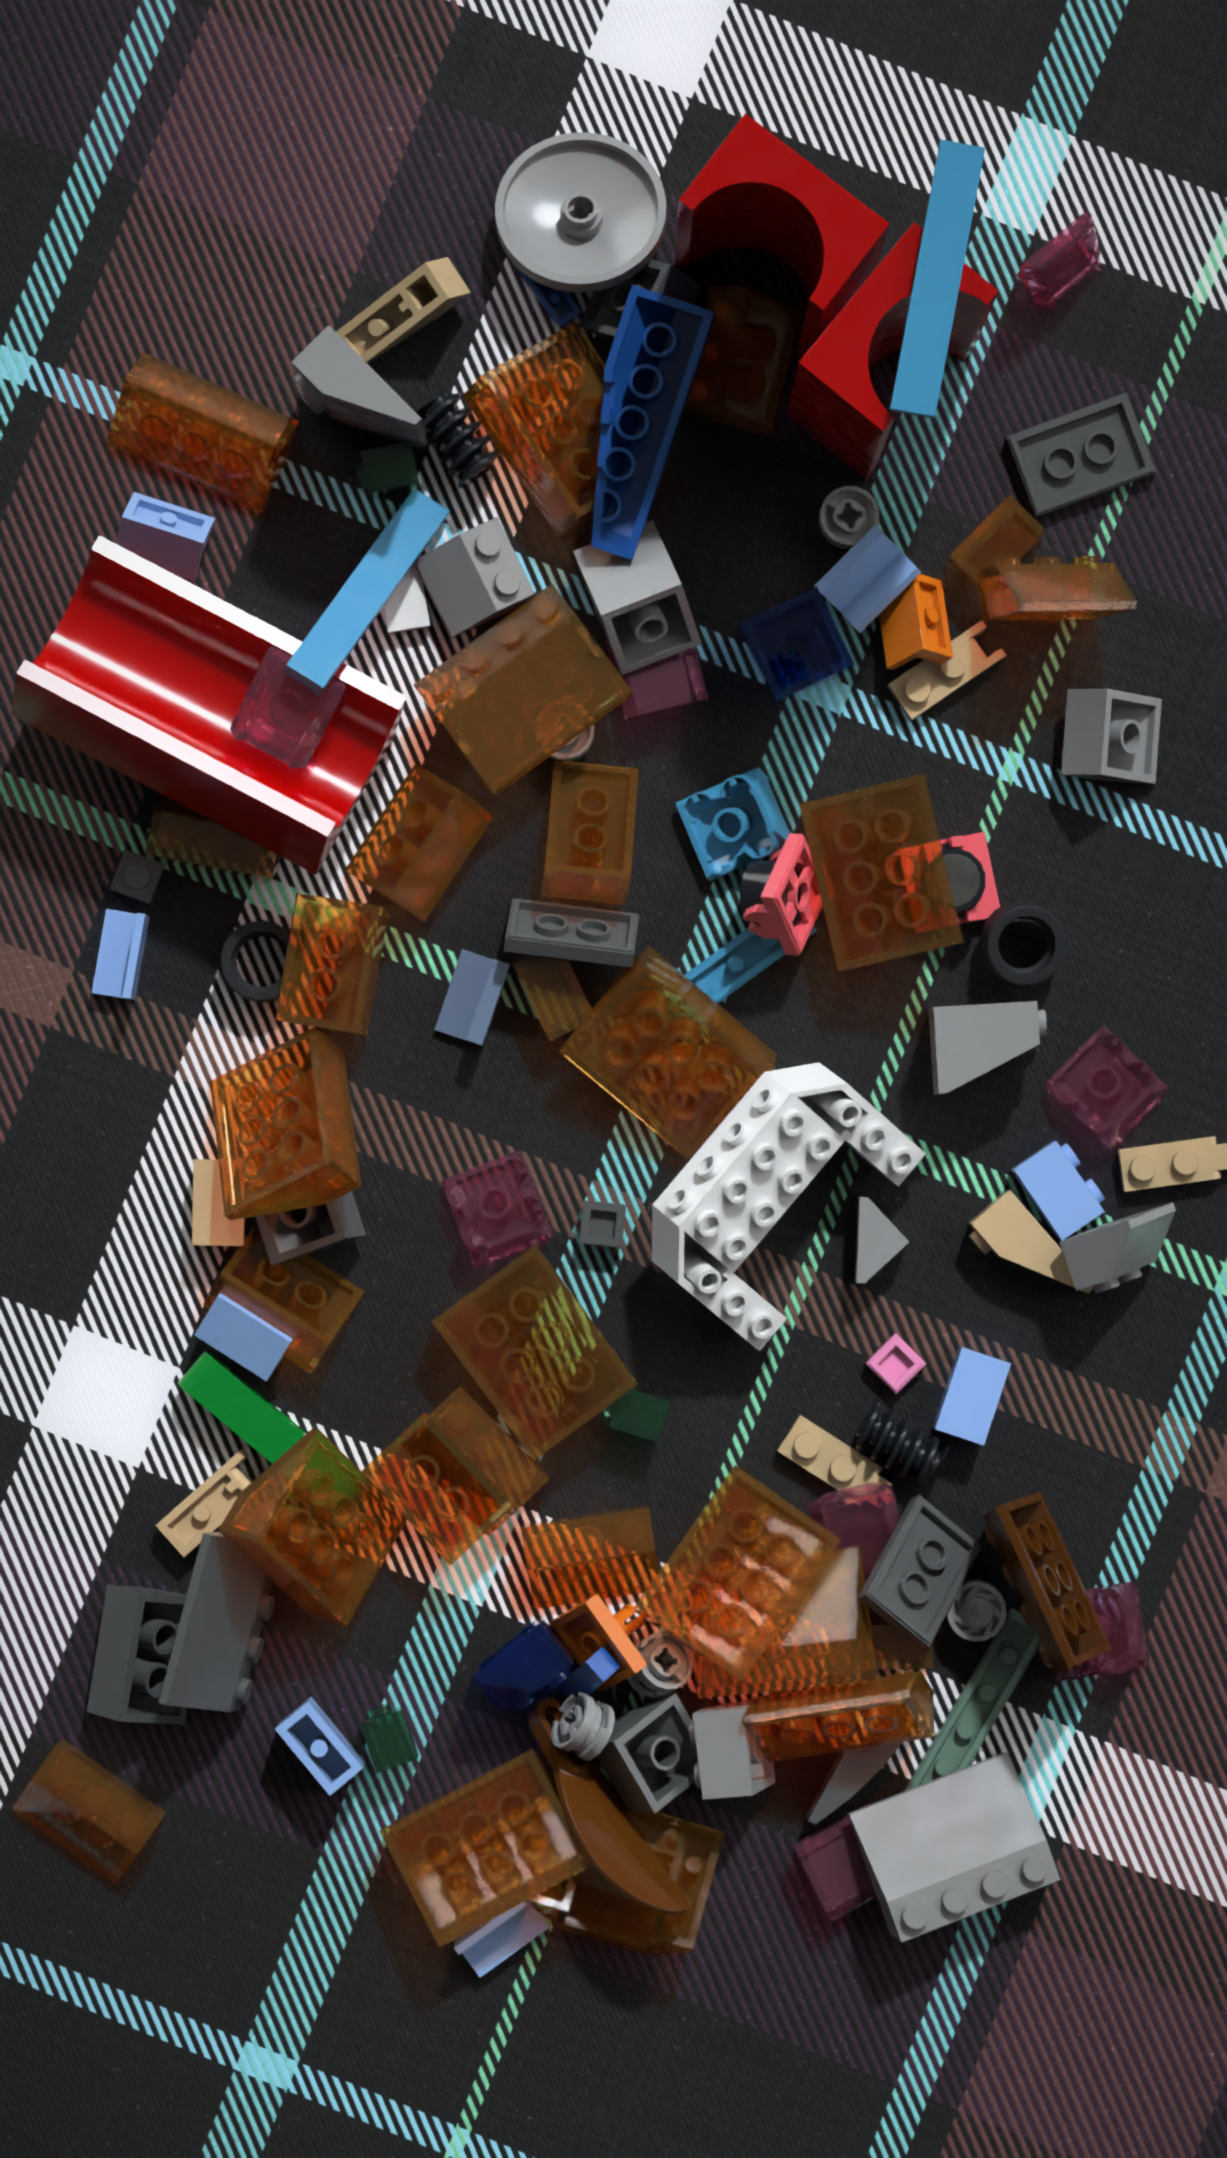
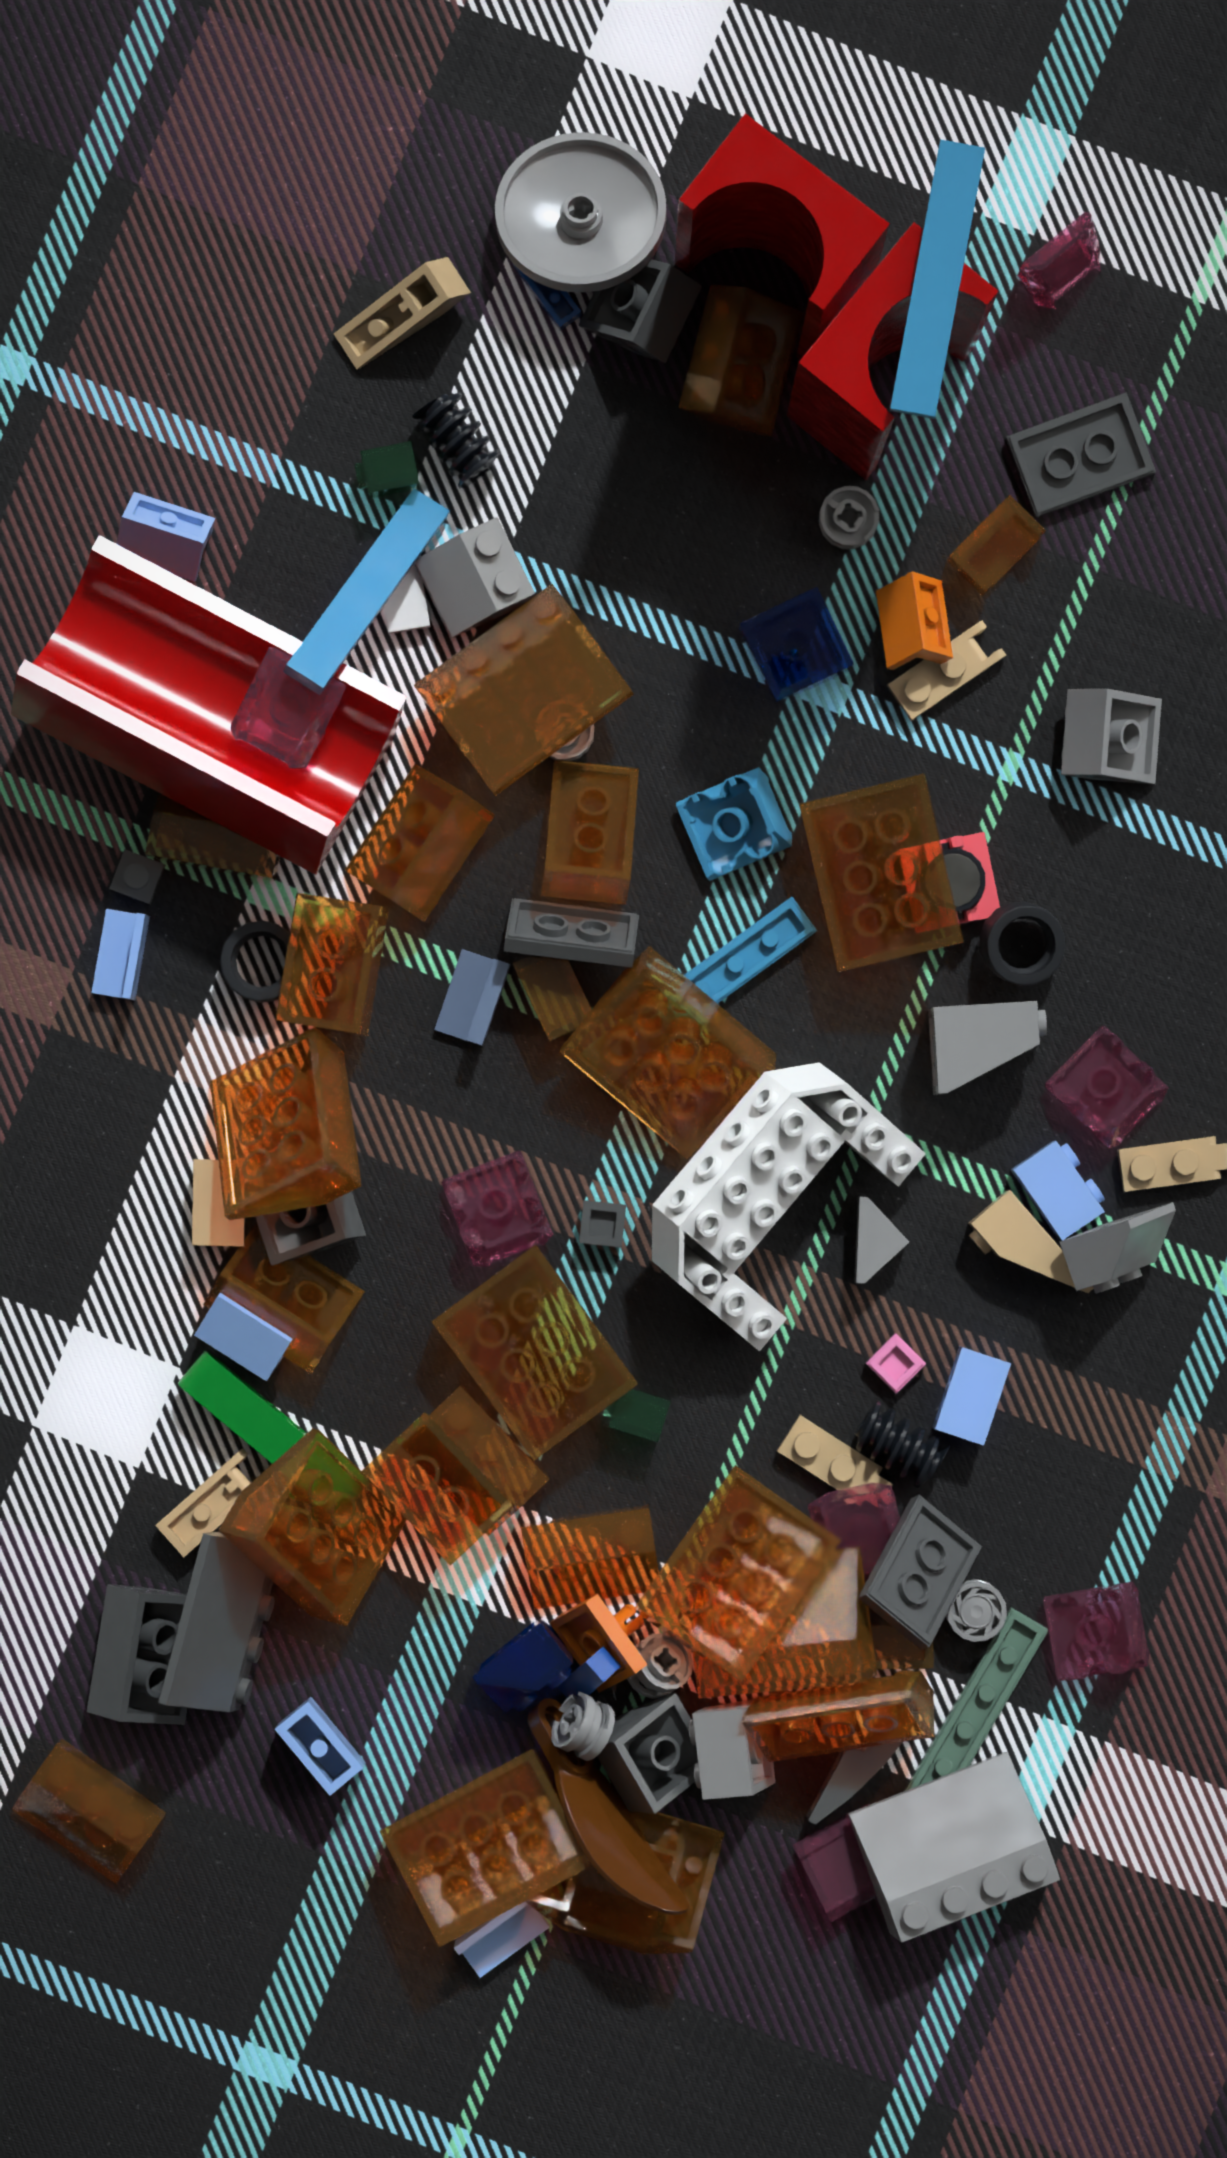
(201, 431): clear orange slope -> none
(351, 392): light grey slope -> none
(388, 1737): clear green brick -> none
(548, 422): clear orange slope -> none
(639, 602): light grey slope -> none
(642, 409): blue wedge -> none
(663, 685): clear pink slope -> none
(777, 891): coral piece -> none
(867, 578): light blue panel -> none
(1046, 1582): reddish brown slope -> none
(1053, 590): clear orange slope -> none

